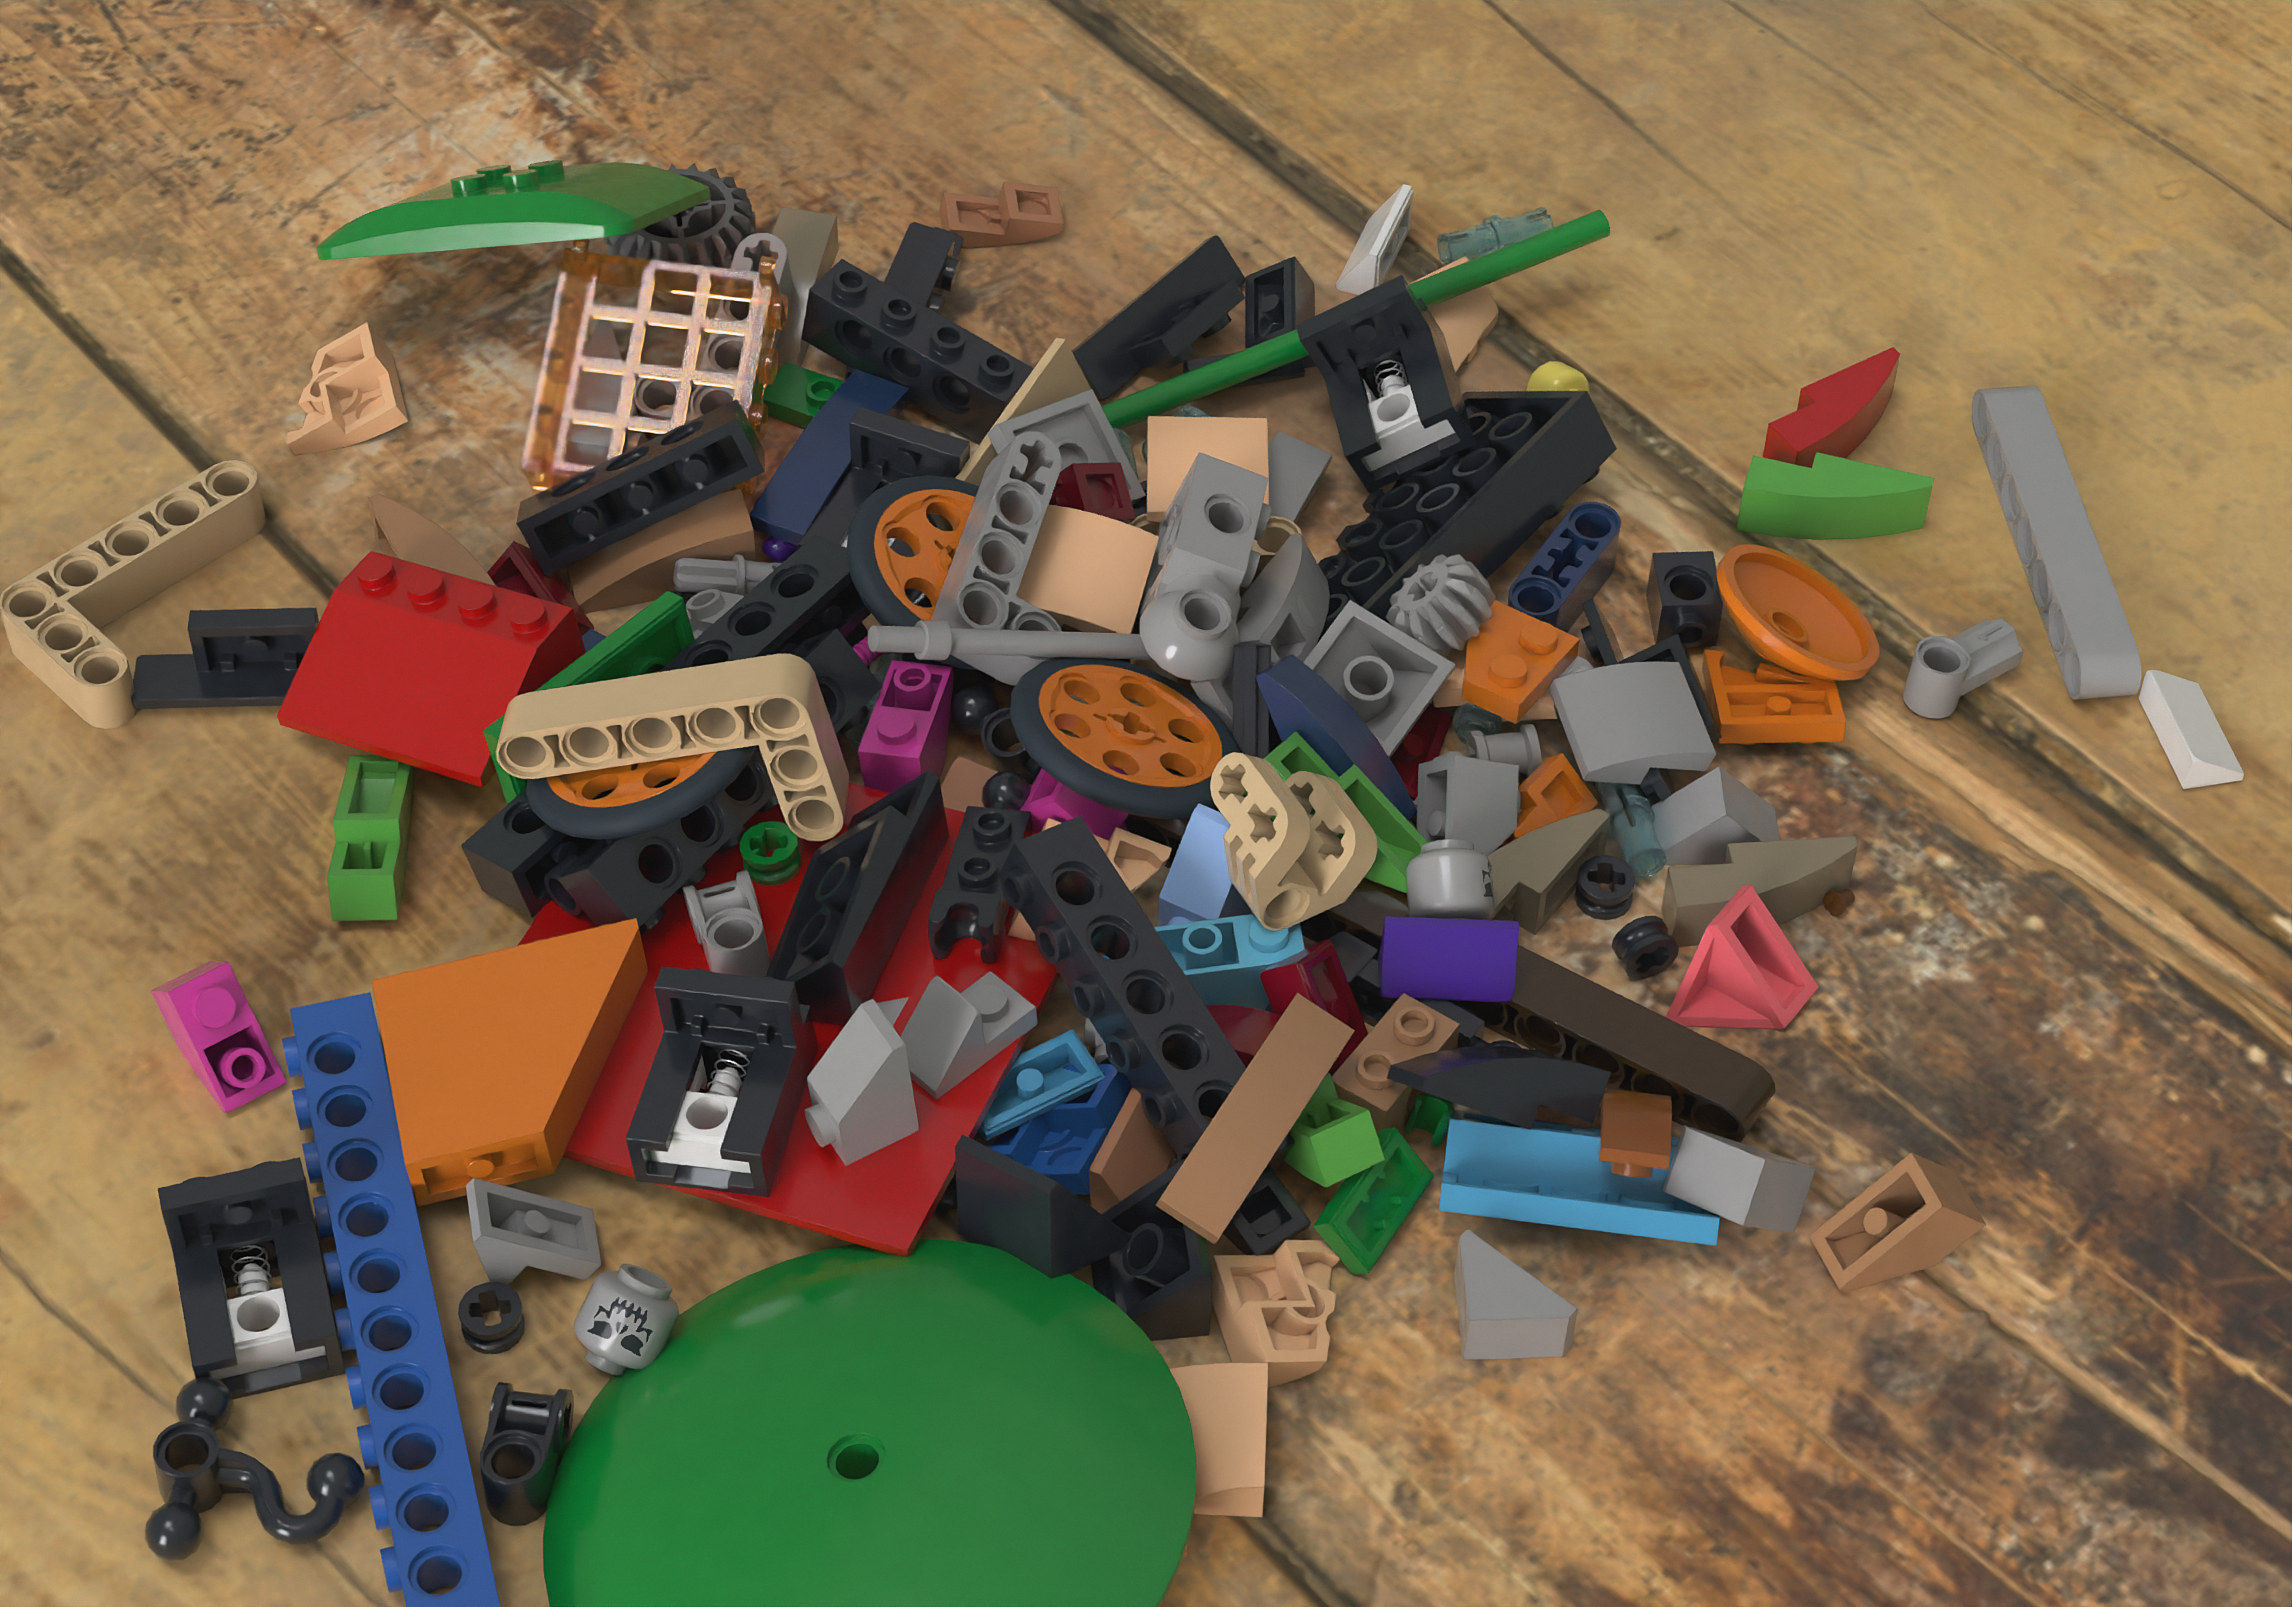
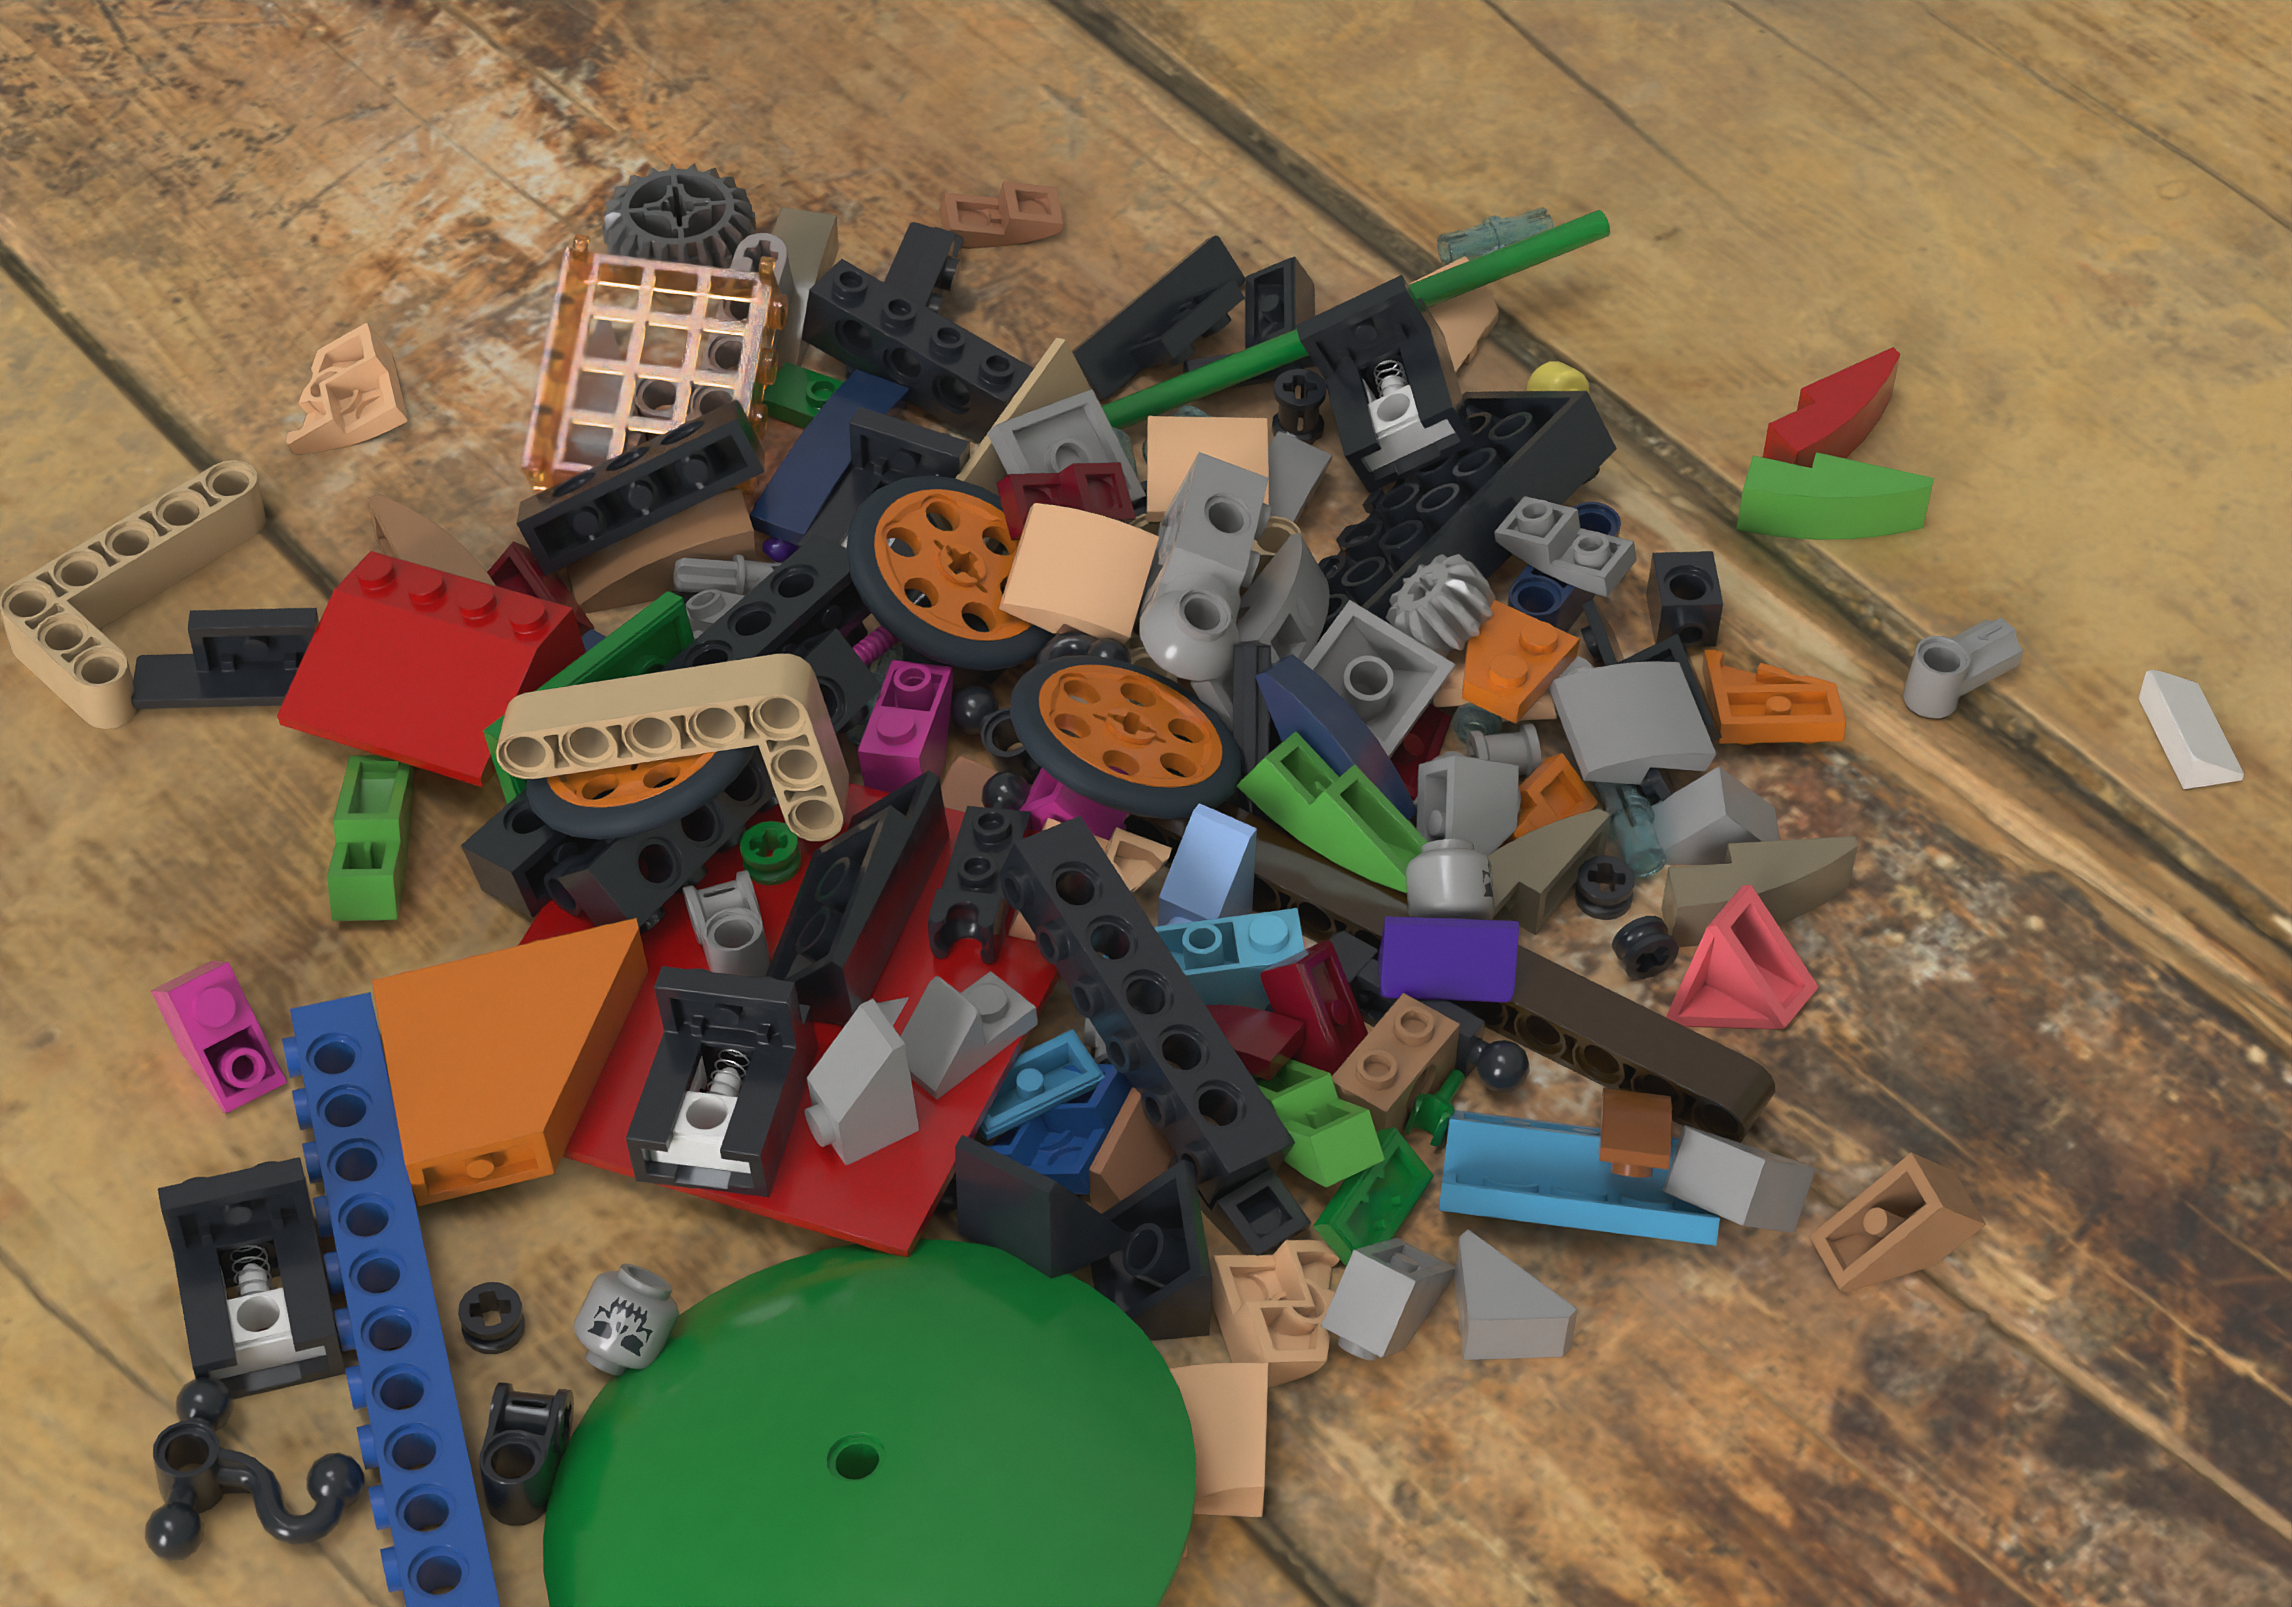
(519, 208): green wedge -> none
(530, 1230): light grey slope -> none
(937, 640): light grey bar -> none
(1002, 536): light grey beam -> none
(1255, 1118): medium nougat slope -> none
(1297, 862): tan piece -> none
(1307, 407): none -> black bush
(1378, 244): white slope -> none
(1385, 1297): none -> light grey slope
(1506, 1081): black slope -> none
(1554, 543): none -> light grey slope
(1795, 615): orange dish -> none
(1836, 901): reddish brown piece -> none
(2056, 543): light grey beam -> none

